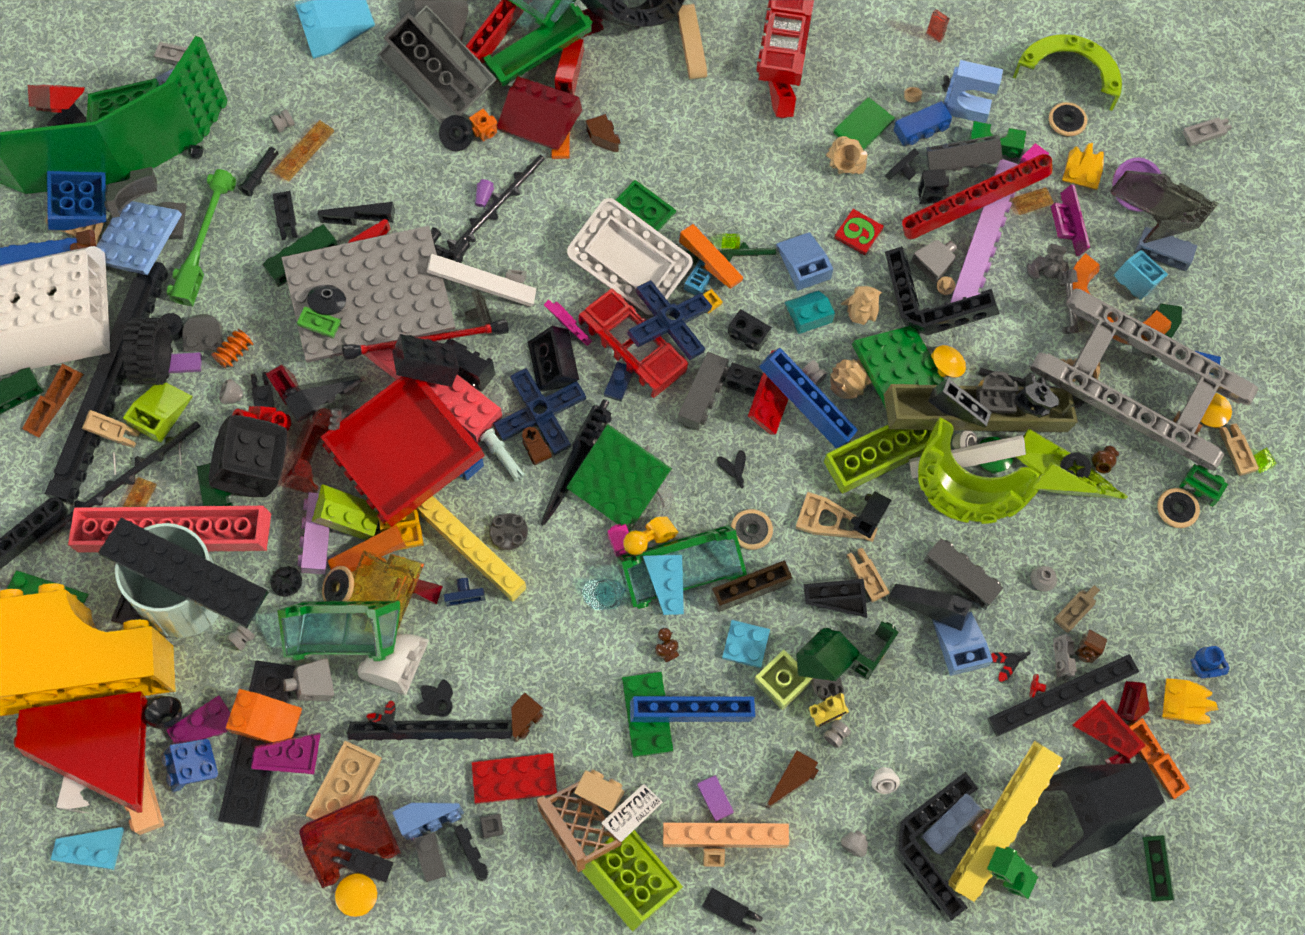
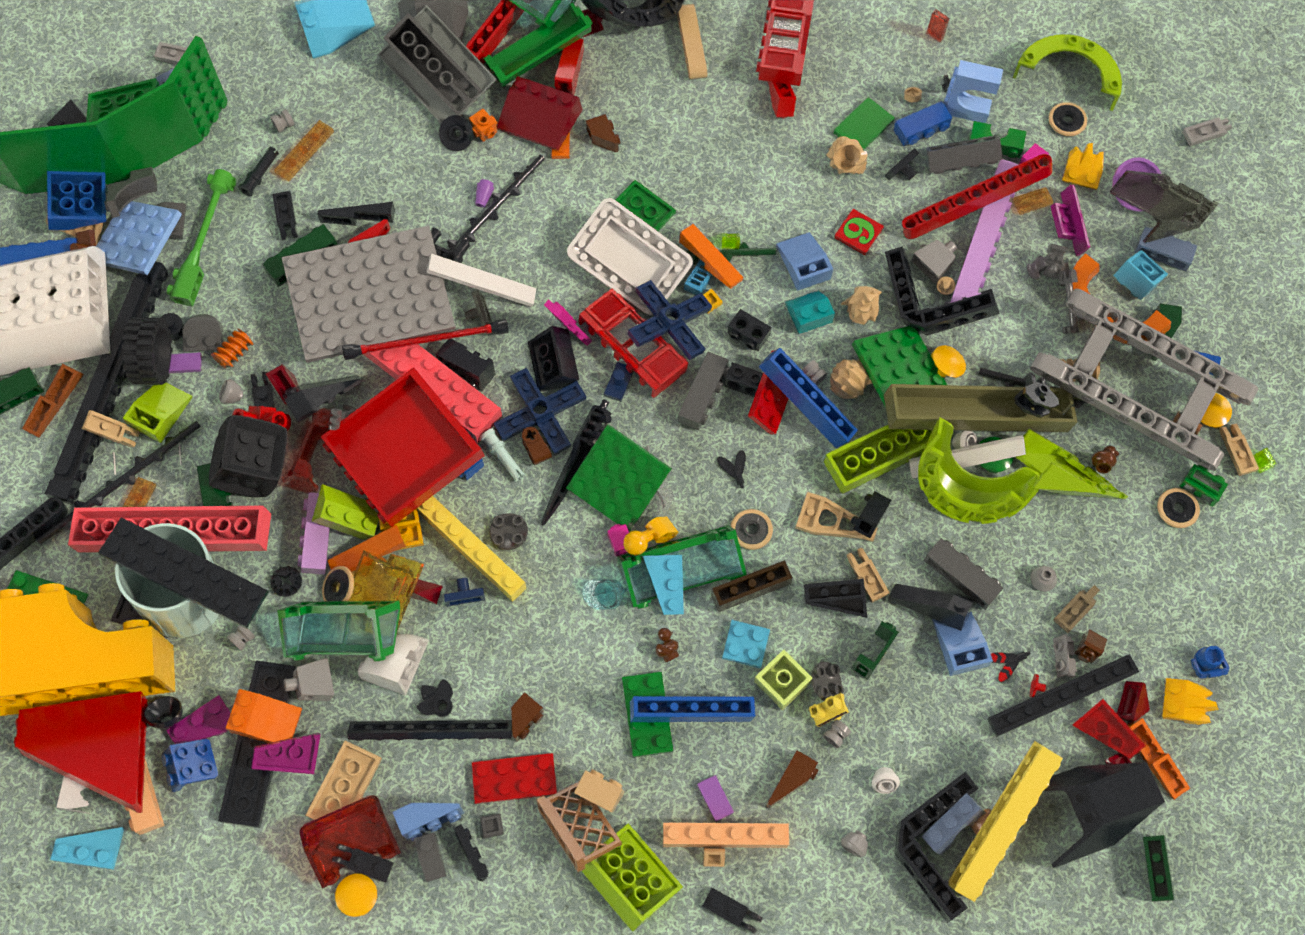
(53, 97): red slope -> none
(195, 151): black hinge -> none
(318, 323): bright green plate -> none
(326, 299): black dish -> none
(386, 720): piece -> none
(425, 360): black brick -> none
(516, 275): light grey plate -> none
(632, 812): white sticker -> none
(826, 656): dark green slope -> none
(932, 186): black brick -> none
(956, 402): black slope -> none
(997, 392): dark grey slope -> none
(1011, 868): green arch -> none
(1080, 460): black gear -> none

